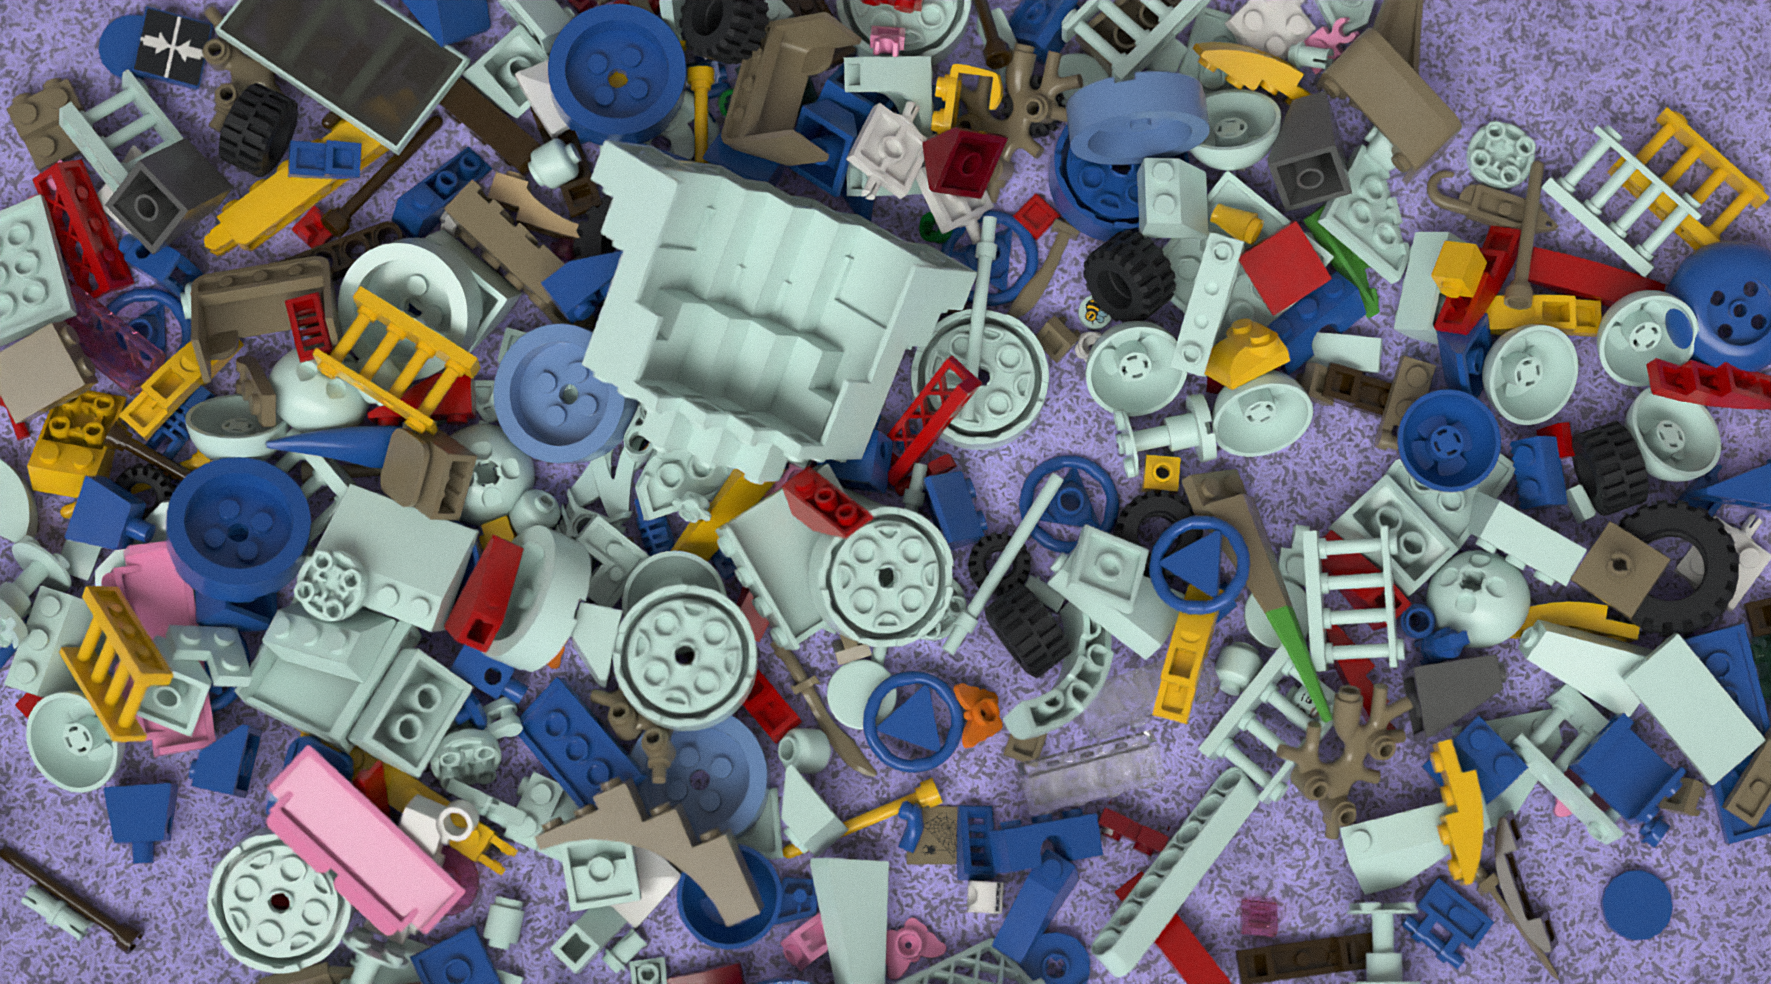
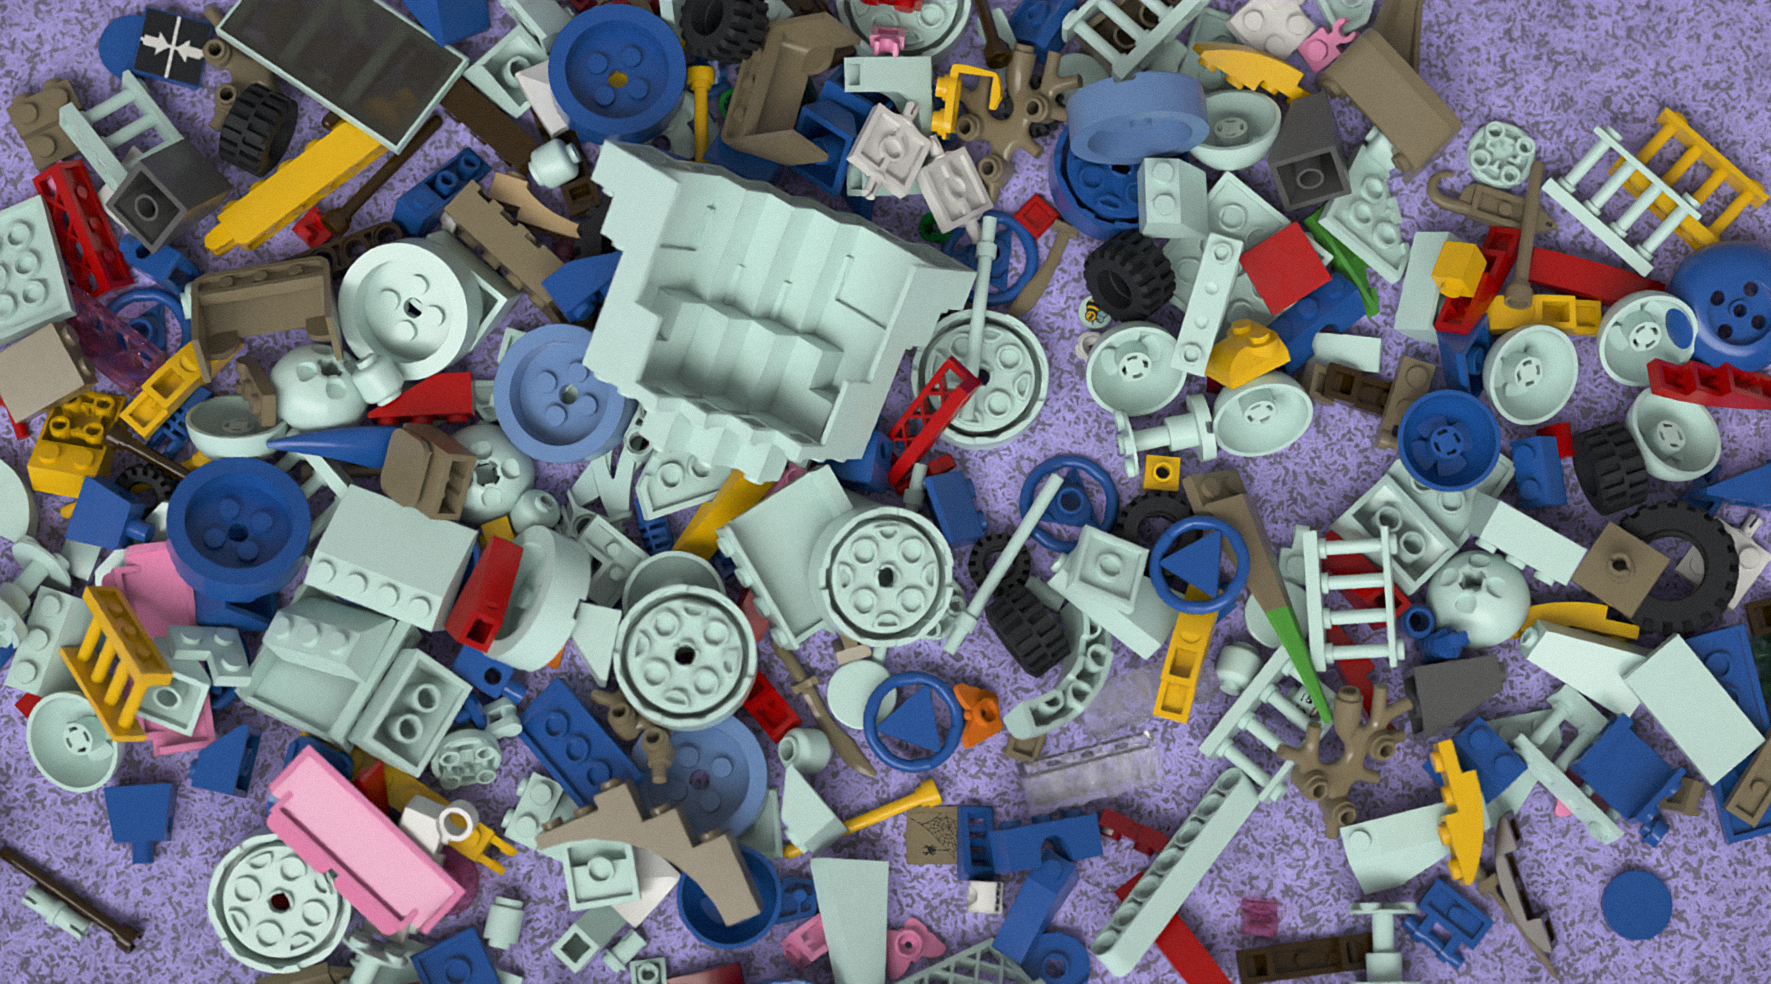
(303, 306): red slope -> none
(324, 160): blue slope -> none
(332, 585): light aqua tile -> none
(398, 328): yellow fence -> none
(486, 805): light aqua plate -> none
(692, 507): light aqua plate -> none
(823, 505): red slope -> none
(914, 827): blue arm -> none
(962, 161): dark red slope -> none
(1057, 338): dark tan tile -> none
(1238, 223): yellow cone -> none
(1308, 56): light aqua pin -> none
(1580, 504): light aqua tile -> none

